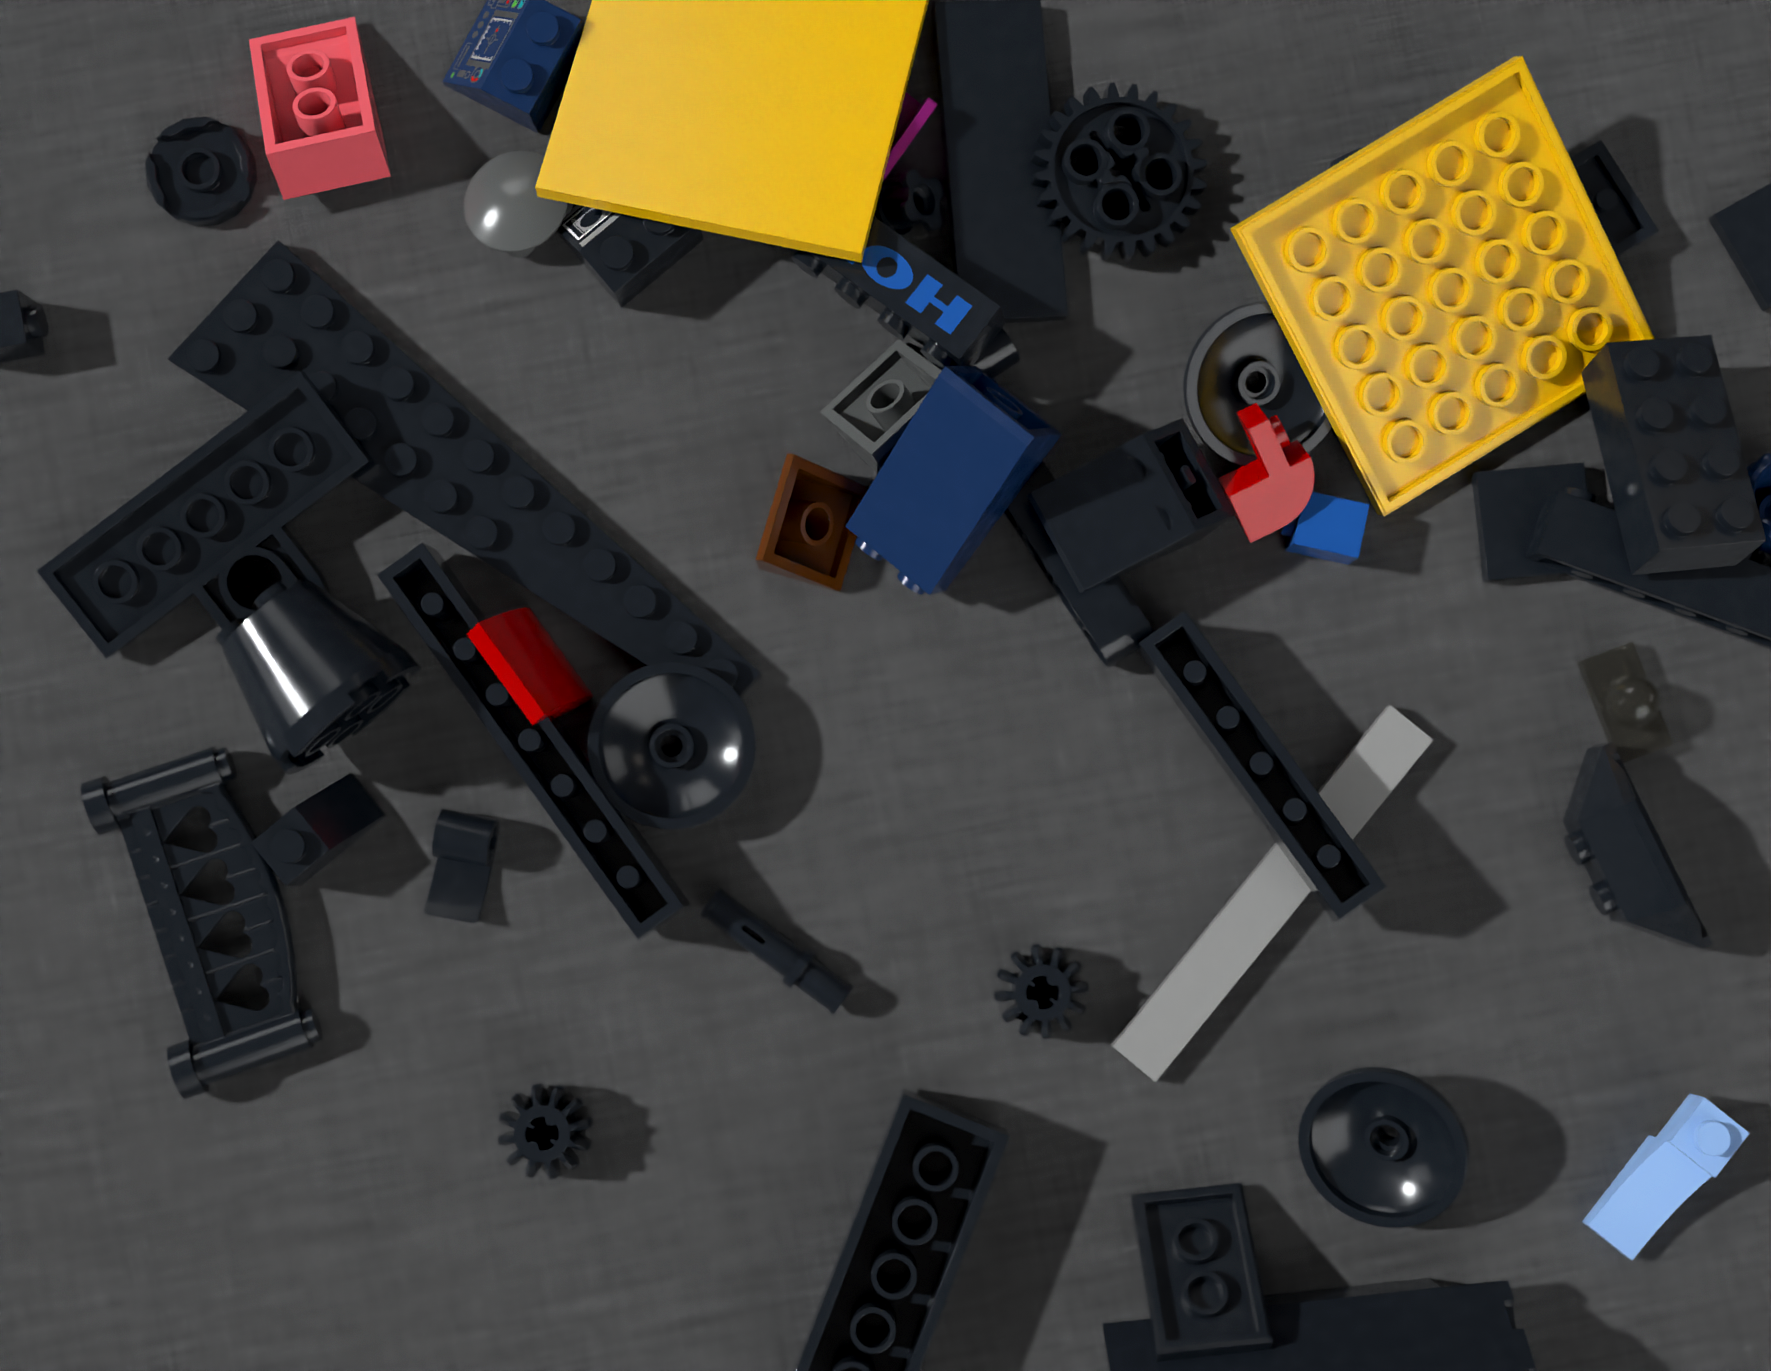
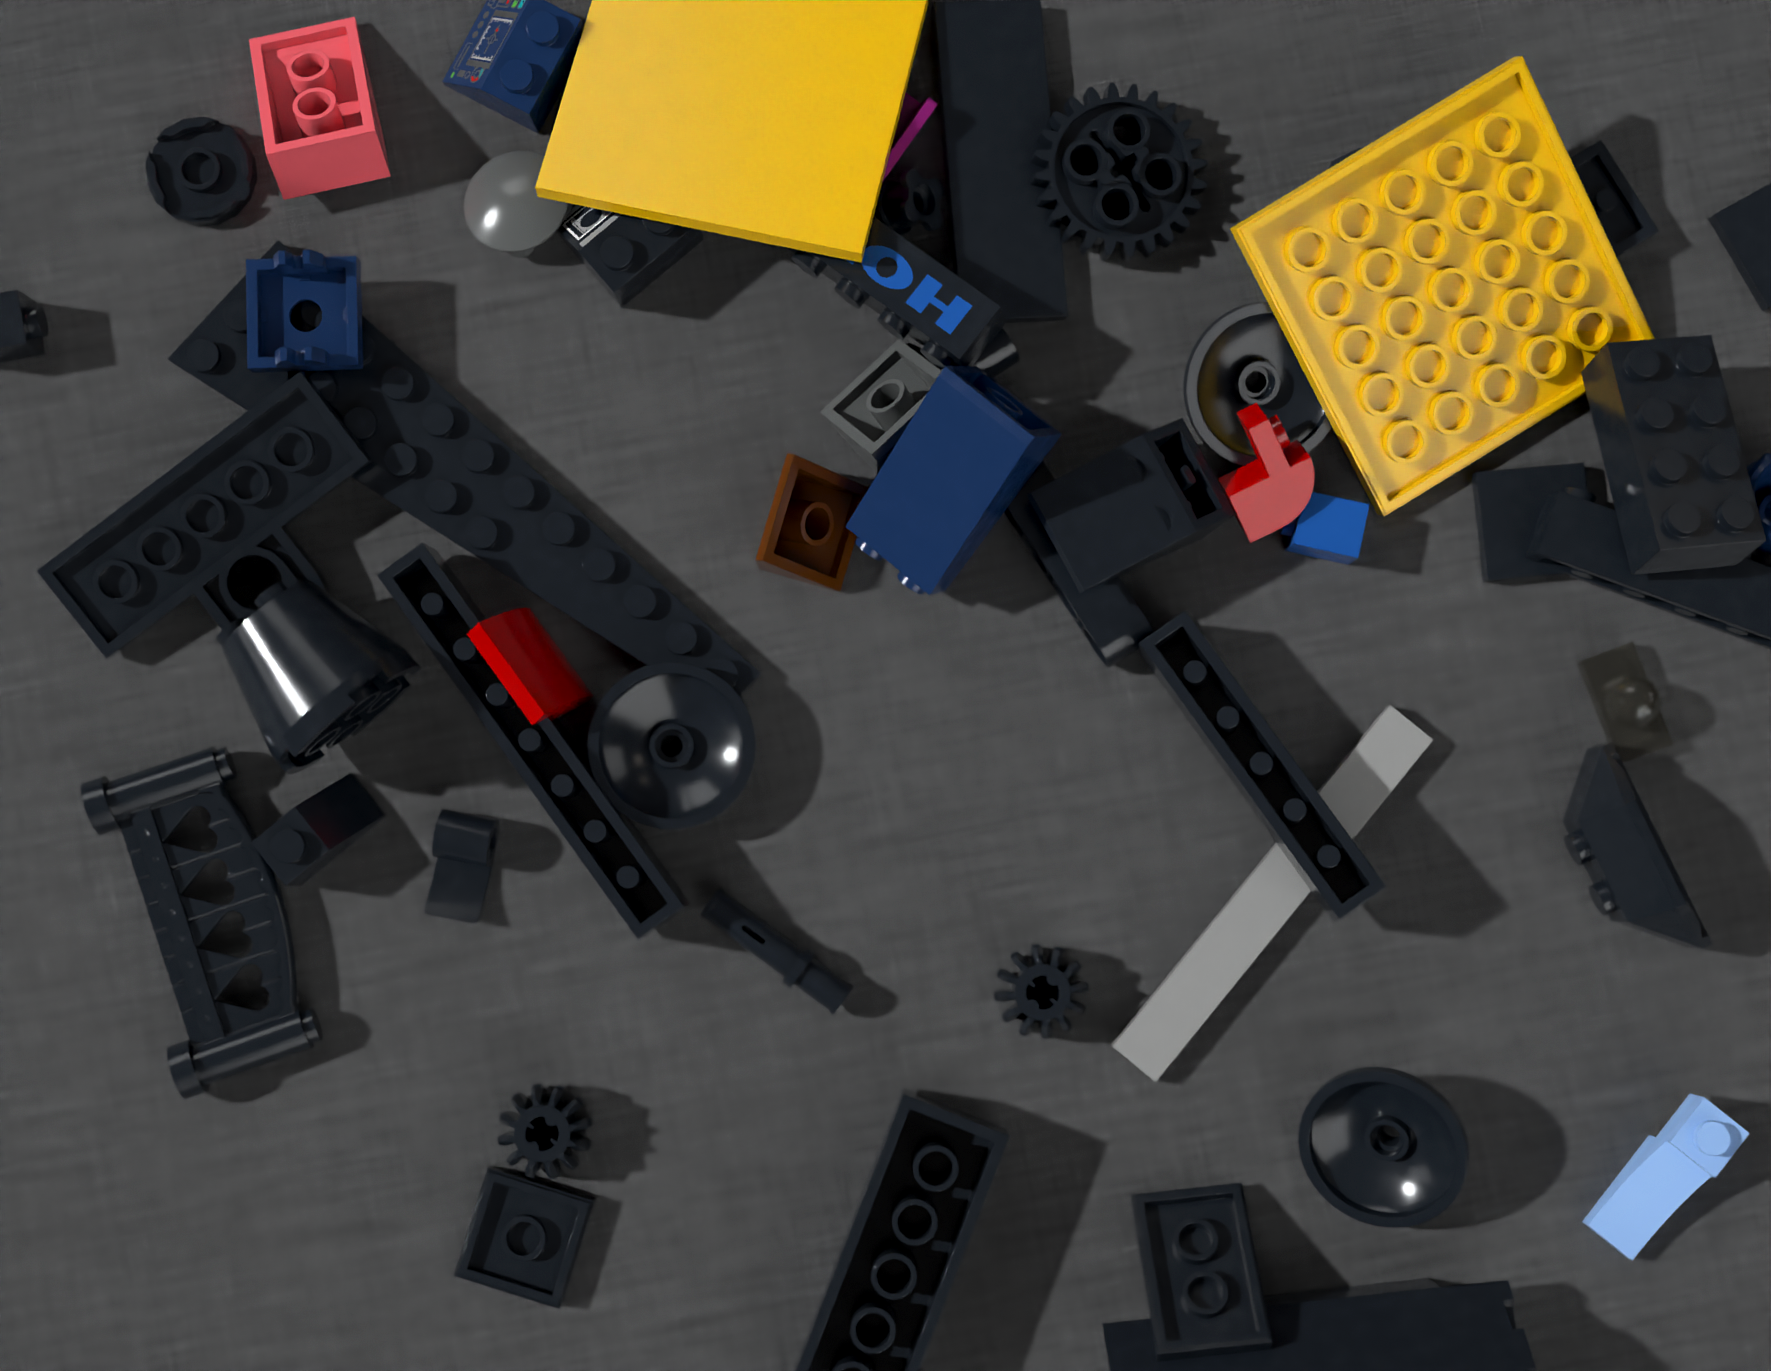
(283, 282): none -> dark blue piece
(524, 1237): none -> black tile

